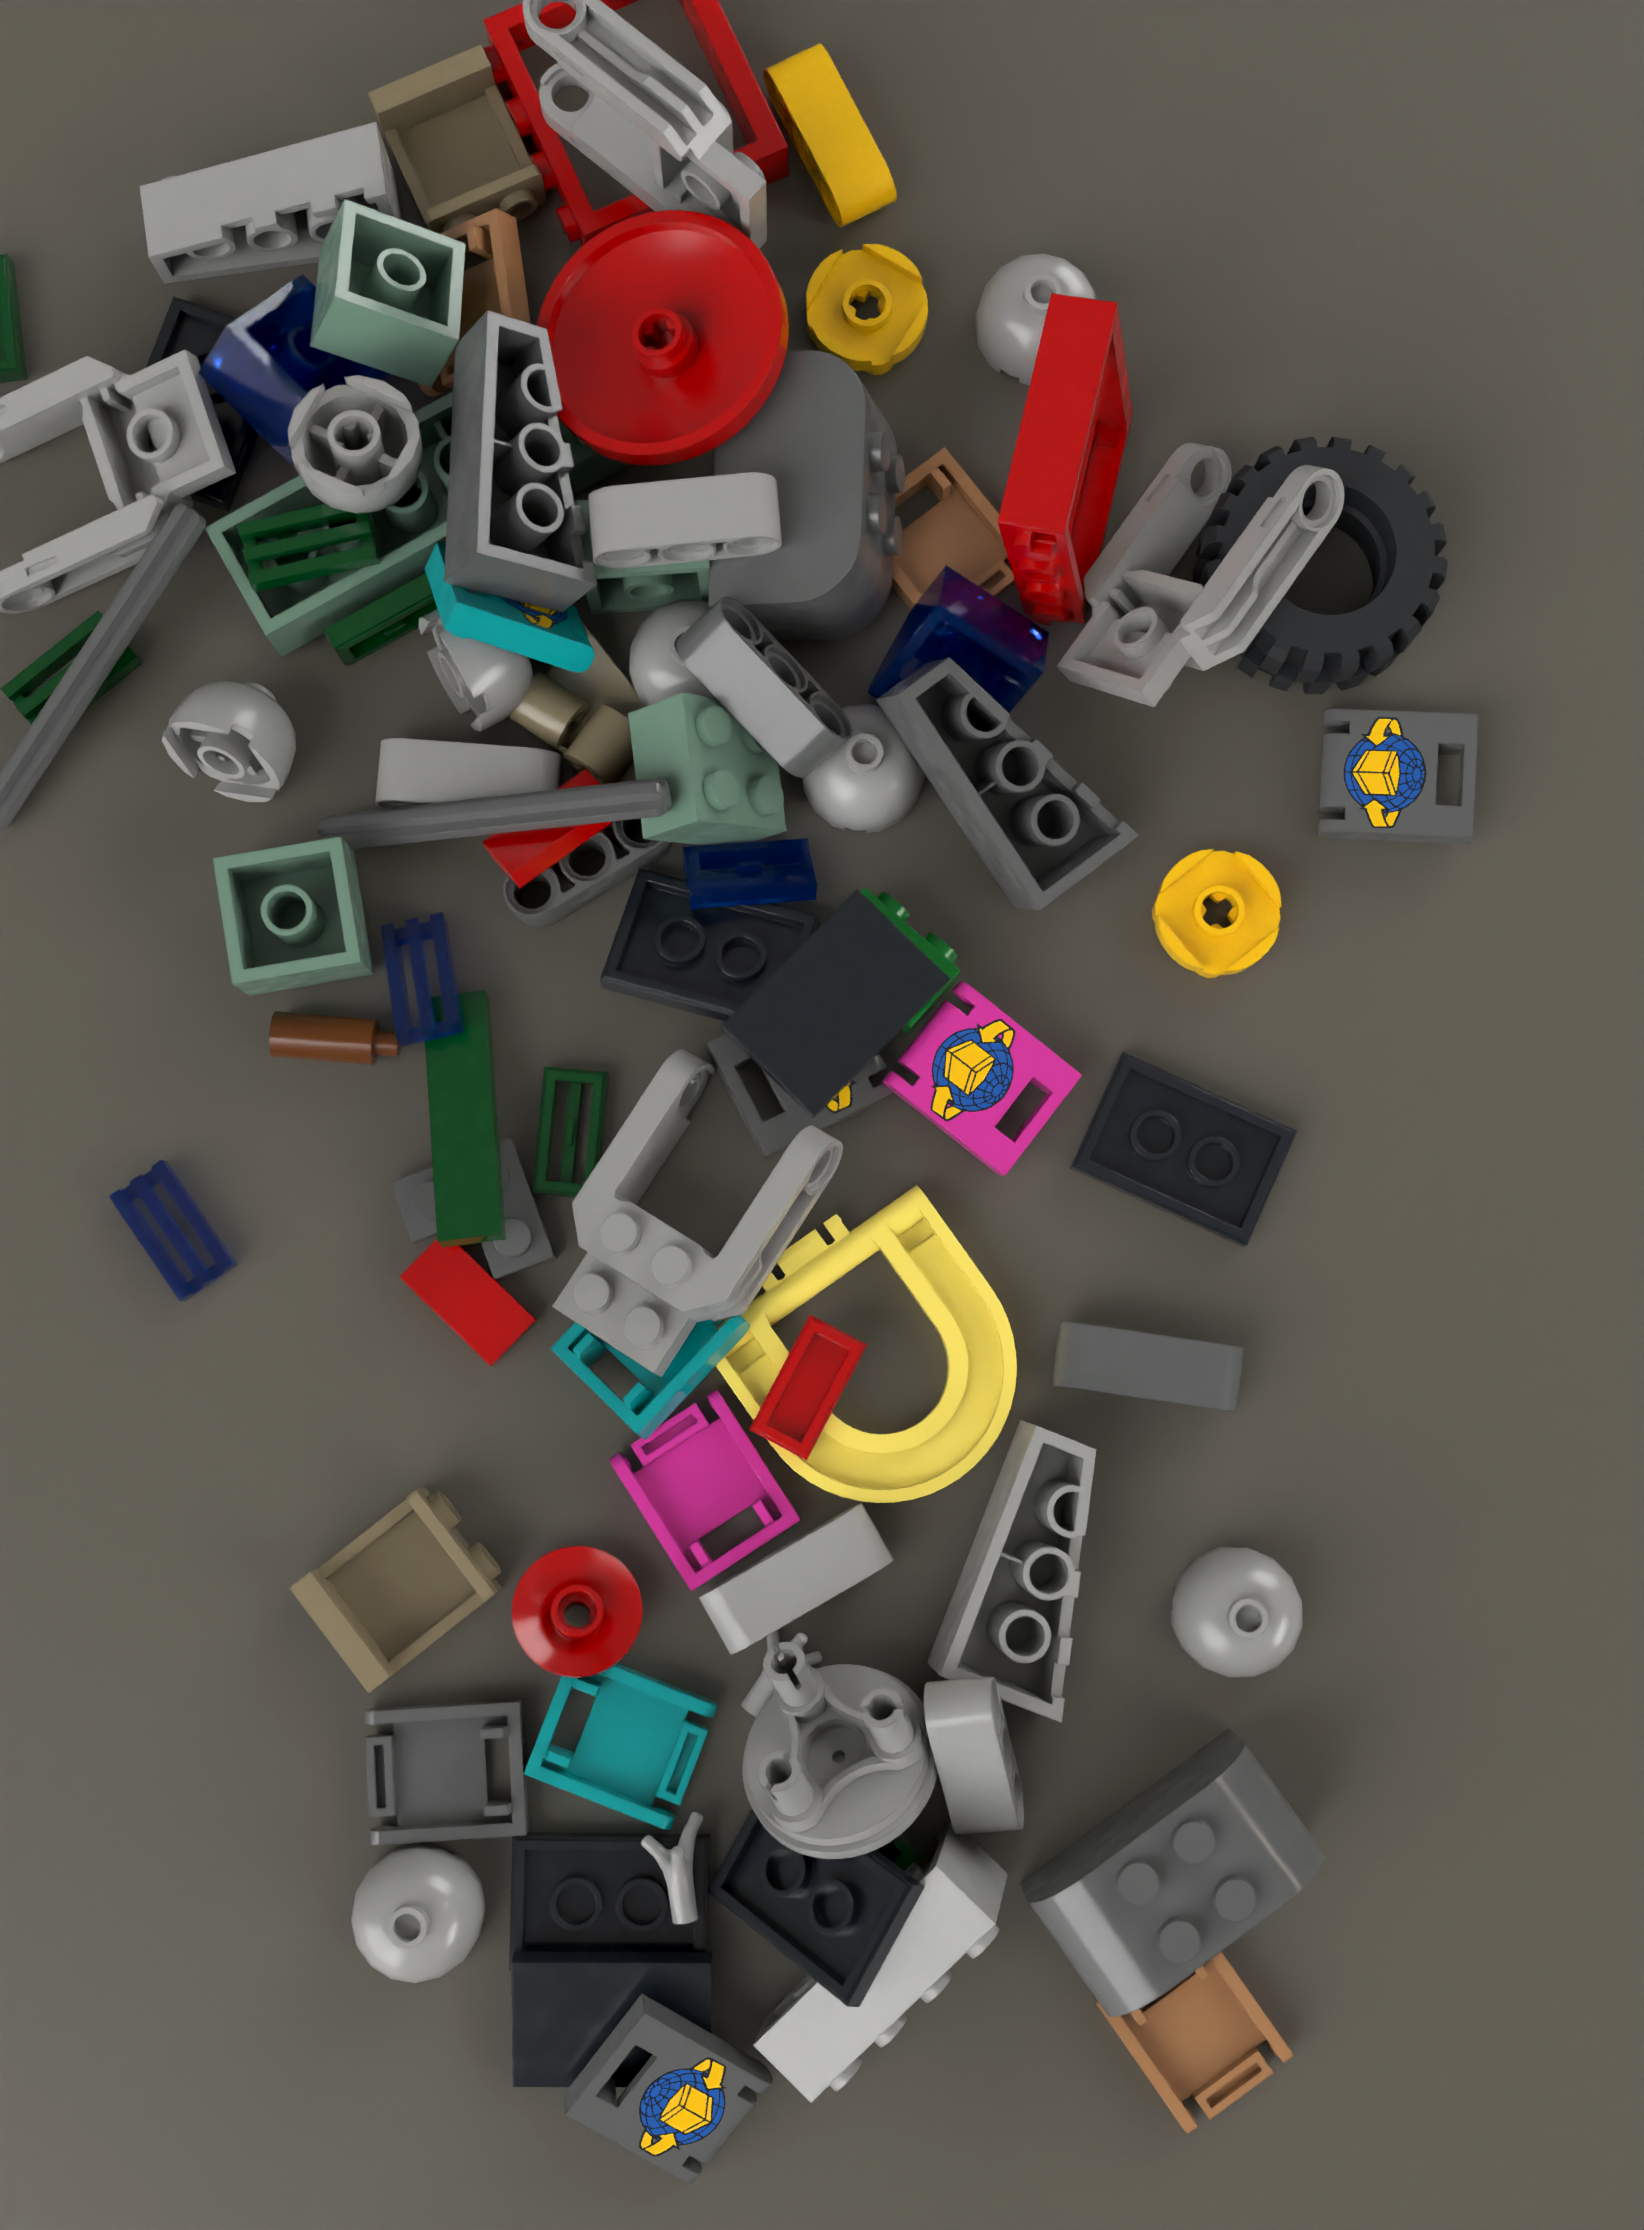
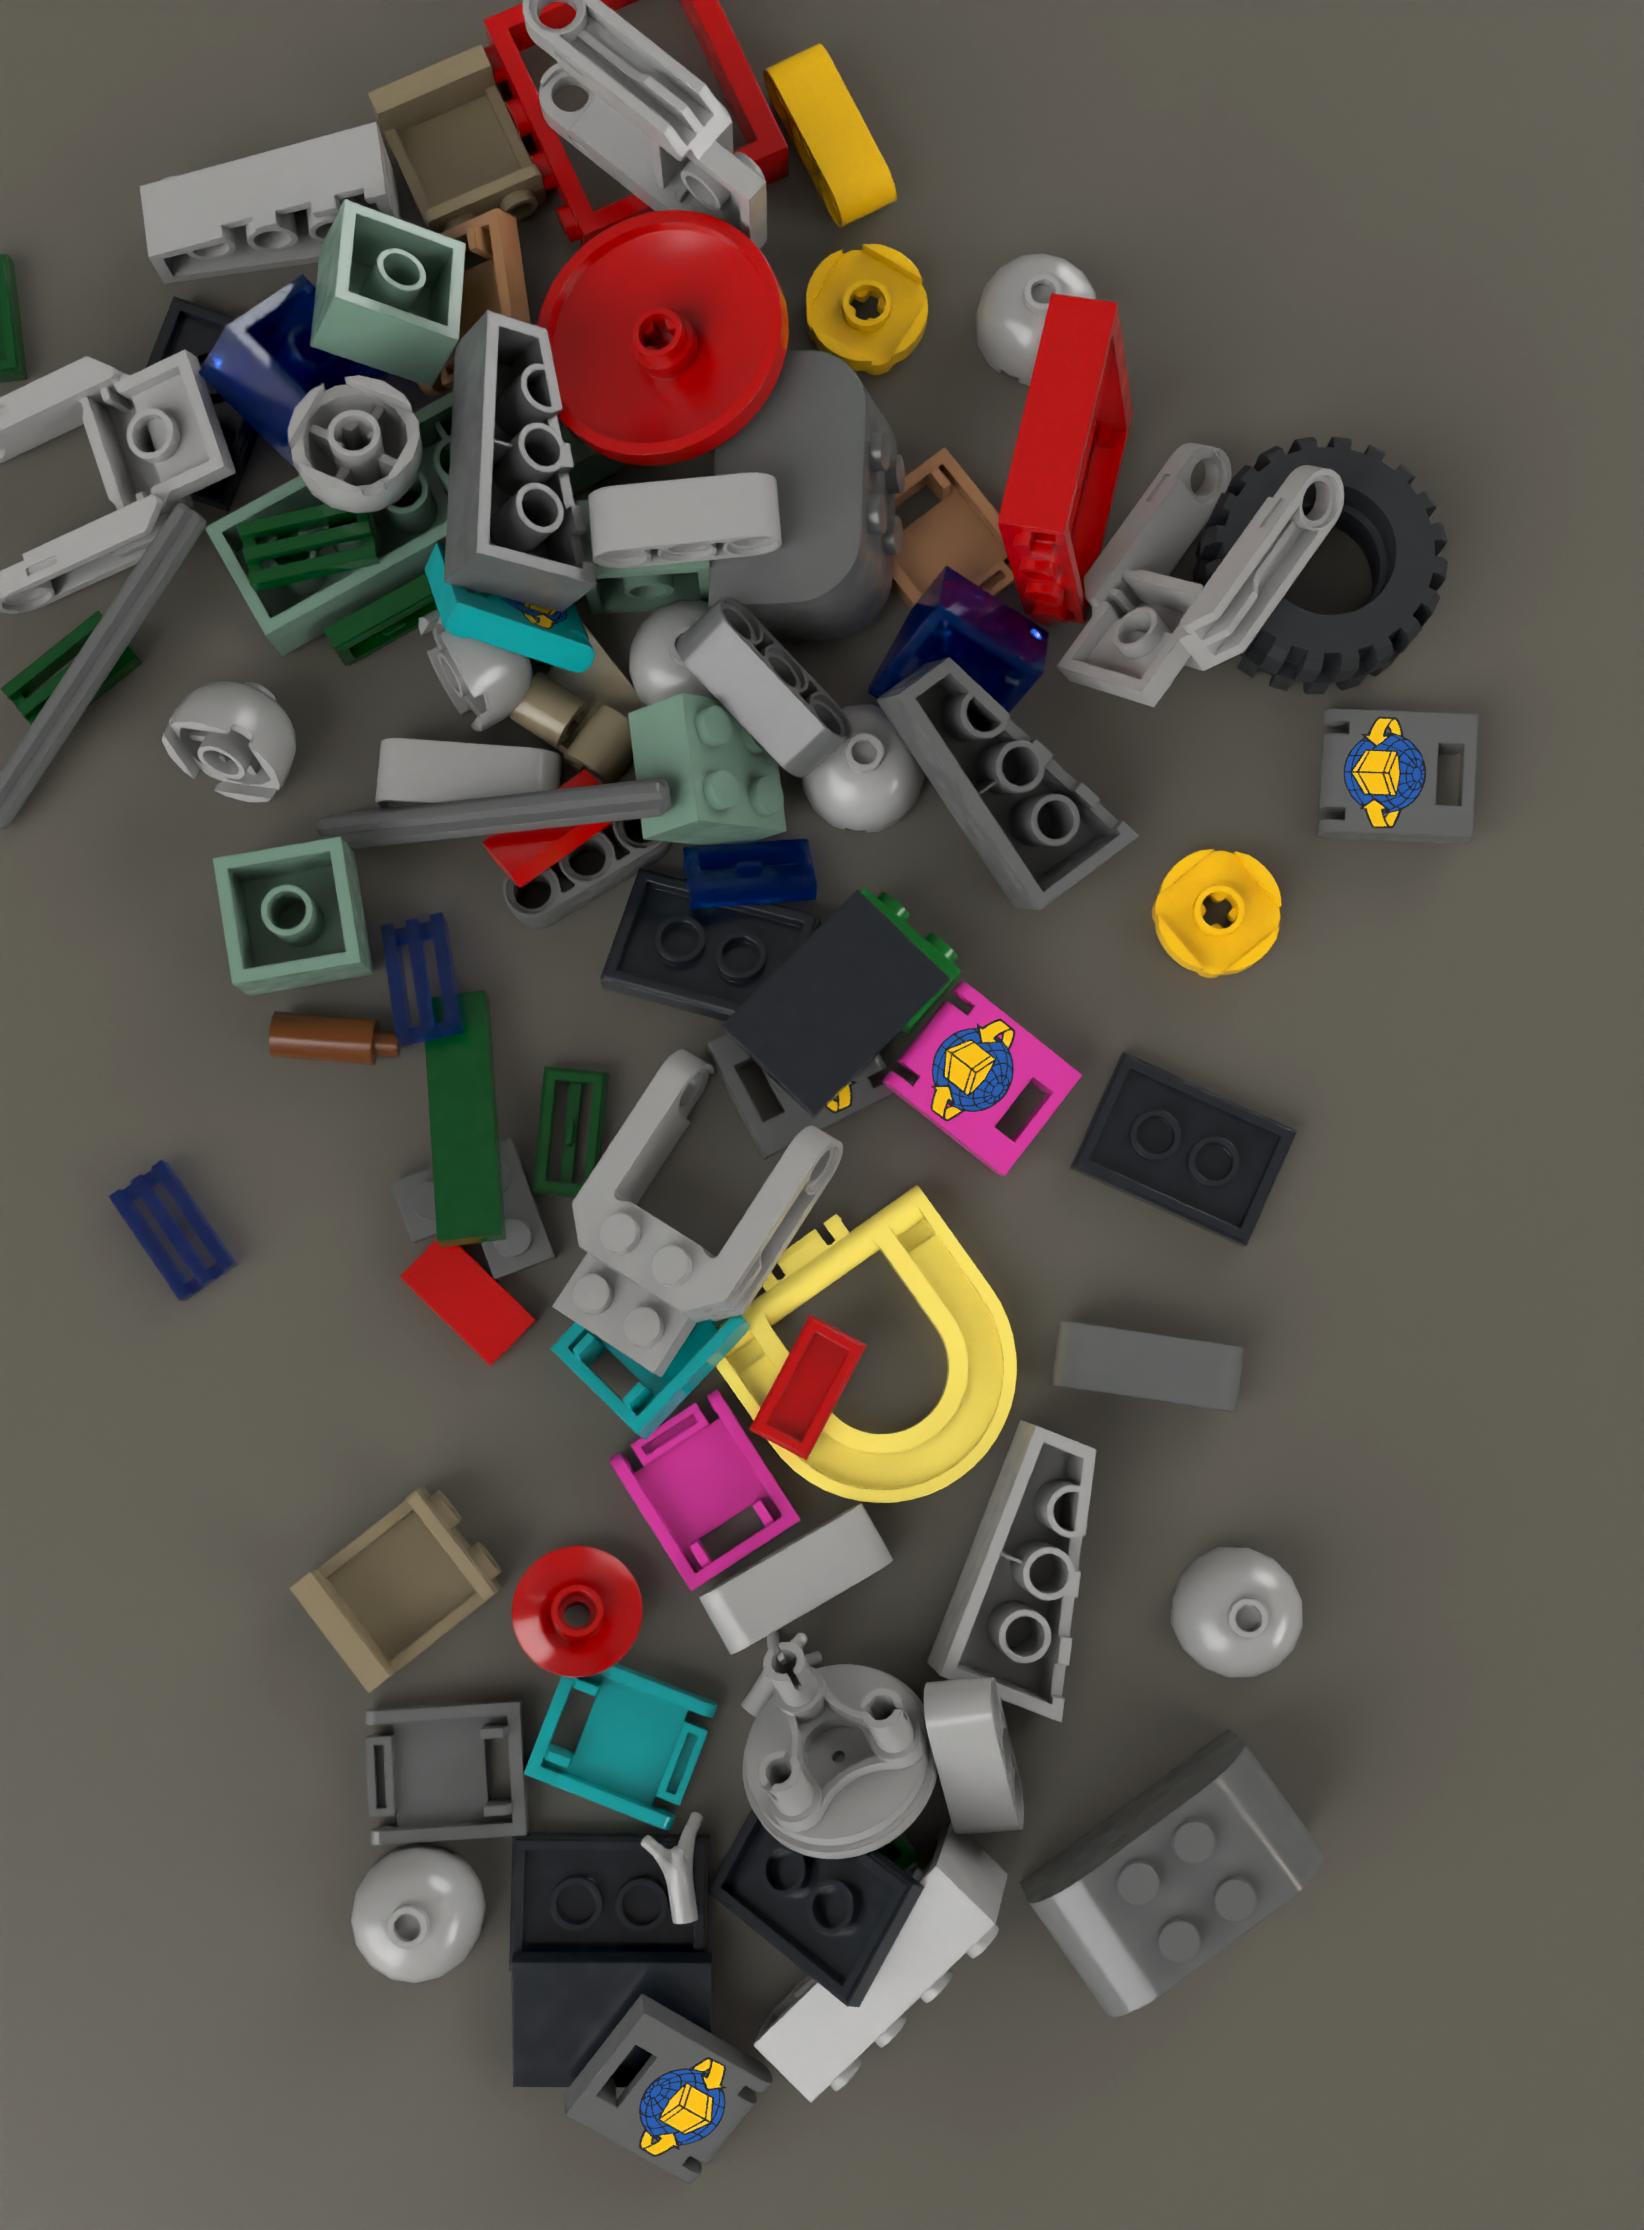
(1201, 2041): medium nougat container -> none

